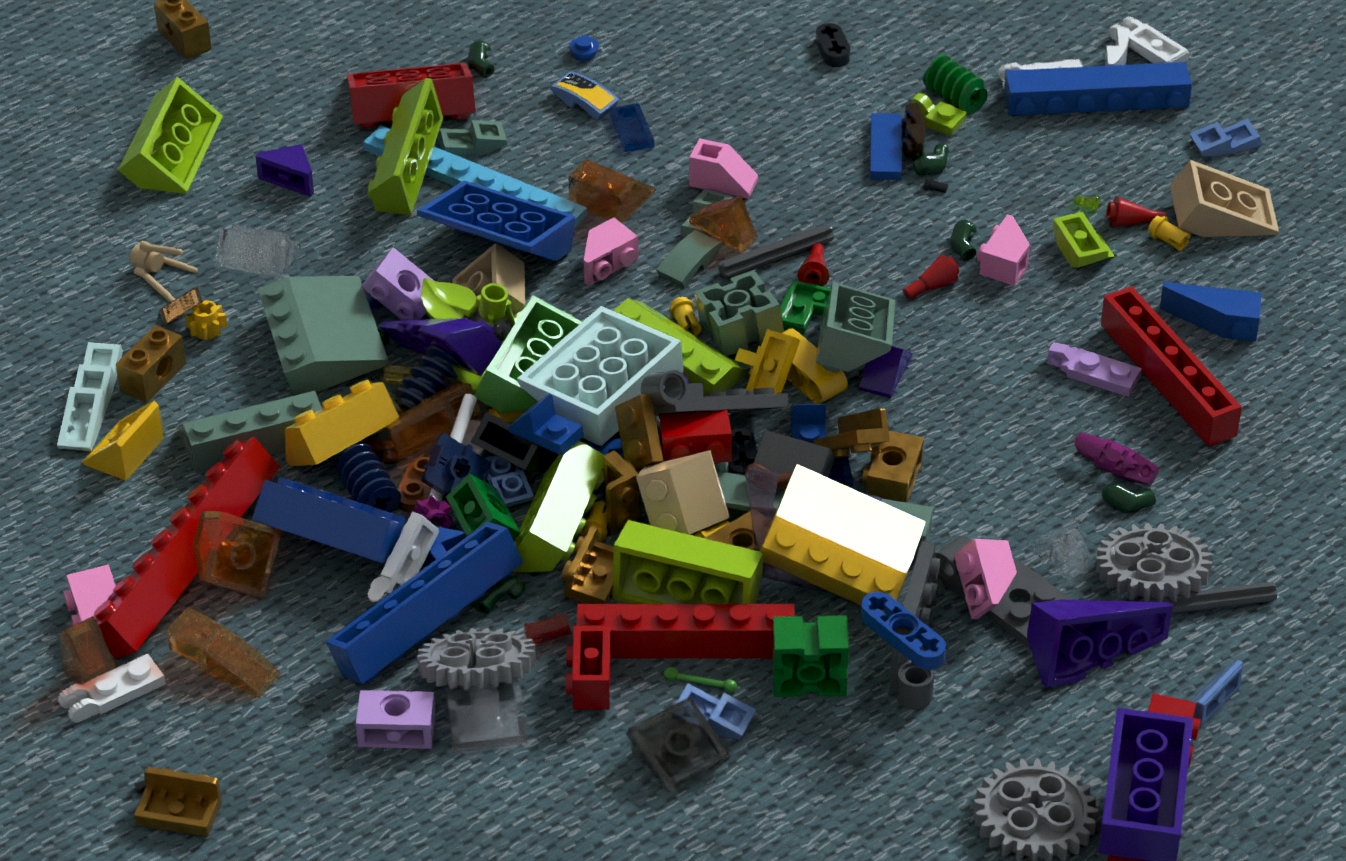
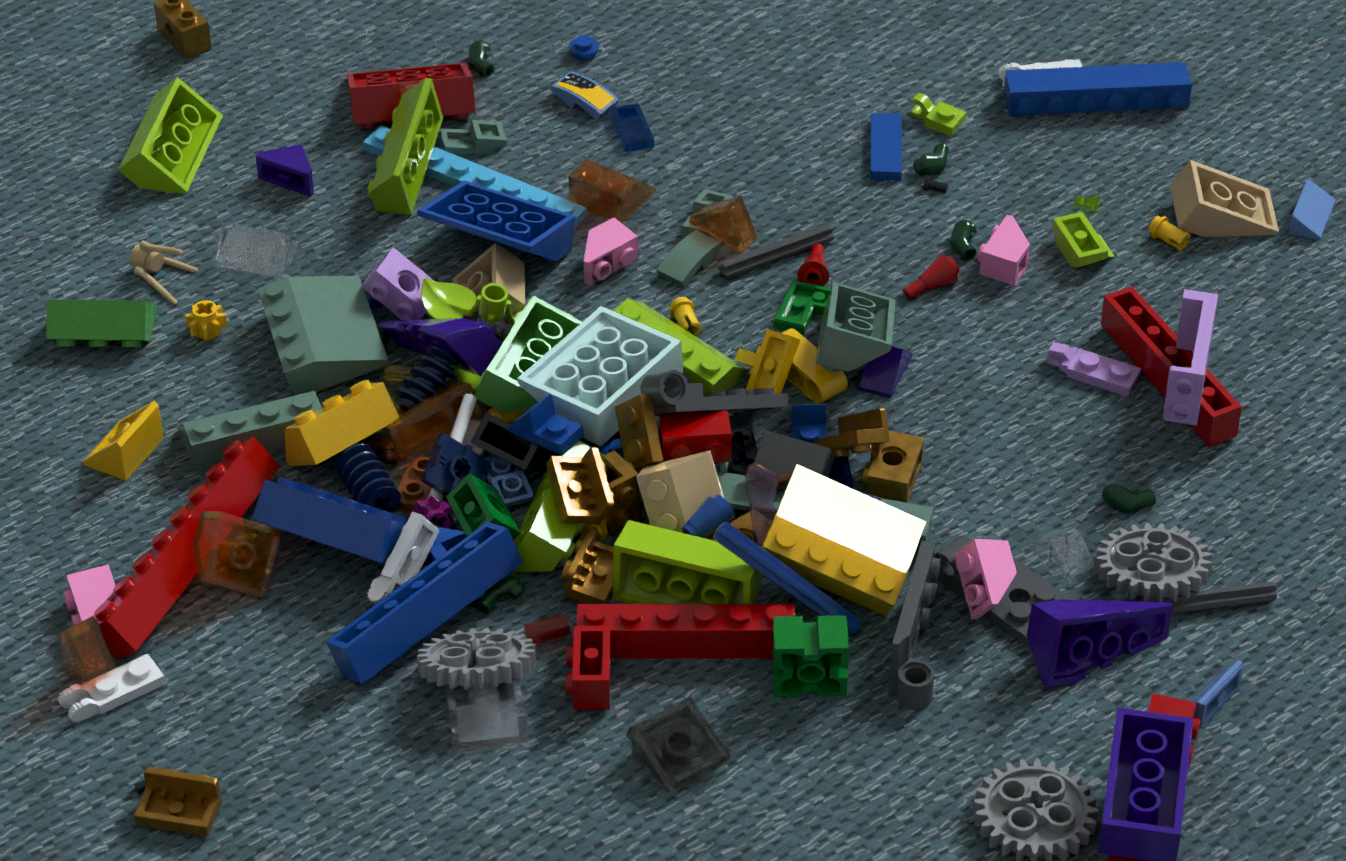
(89, 397): light aqua slope -> none
(100, 322): none -> bright green slope
(151, 363): pearl gold brick -> none
(180, 305): clear orange sticker -> none
(221, 653): clear orange slope -> none
(395, 719): lavender brick -> none
(580, 487): none -> pearl gold bracket
(671, 674): bright green hinge -> none
(709, 516): none -> blue cone
(720, 169): bright pink slope -> none
(725, 716): medium blue slope -> none
(738, 312): sand green brick -> none
(782, 575): none -> blue axle
(828, 46): black beam -> none
(906, 644): blue beam -> none
(914, 130): dark brown slope -> none
(955, 84): green piece -> none
(1117, 459): magenta hinge -> none
(1118, 54): white slope -> none
(1124, 212): red cone -> none
(1150, 42): white hinge -> none
(1194, 334): none -> lavender panel
(1216, 141): medium blue slope -> none
(1217, 310): blue slope -> none
(1311, 212): none -> medium blue slope

